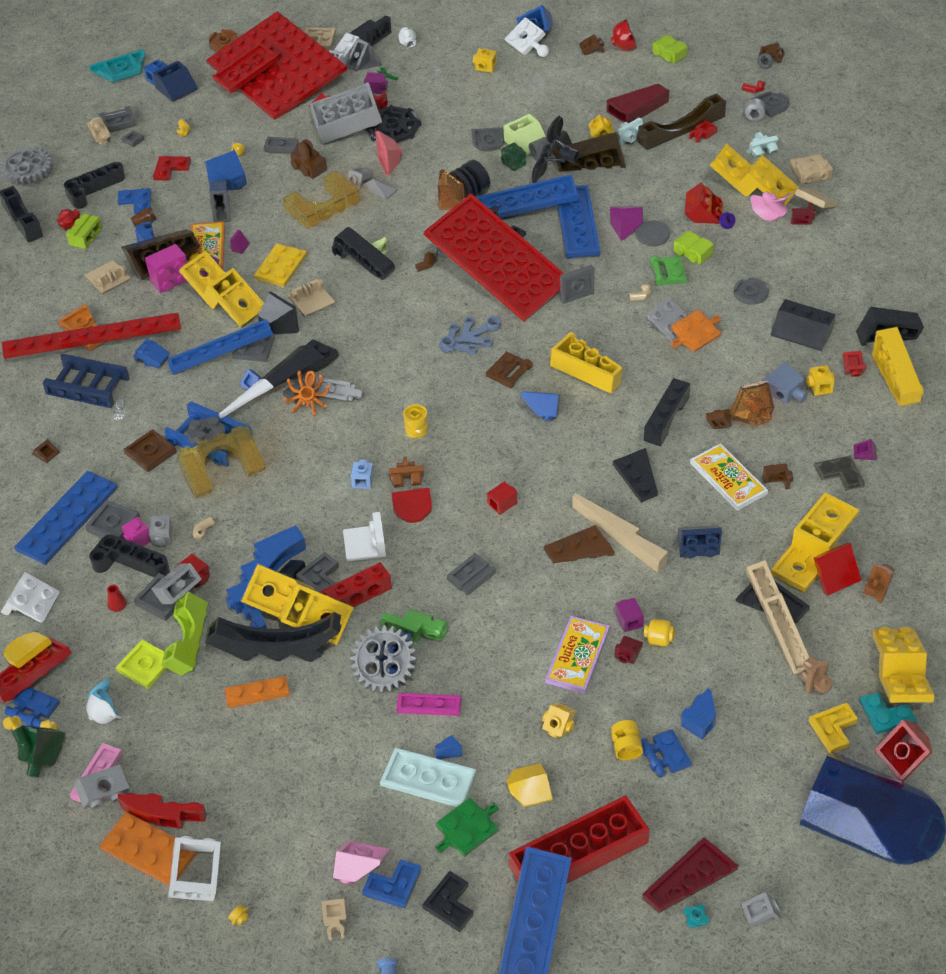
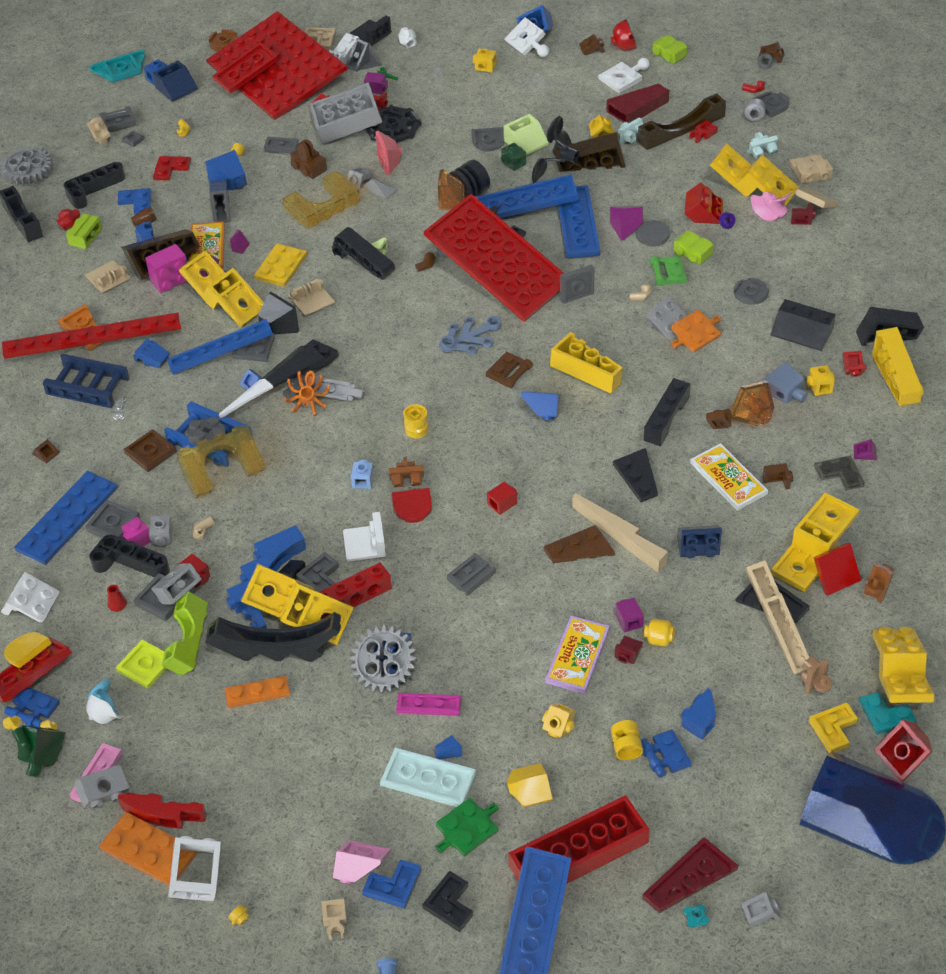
(417, 624): bright green plate -> none
(541, 148): dark grey plate -> none
(622, 76): none -> white plate

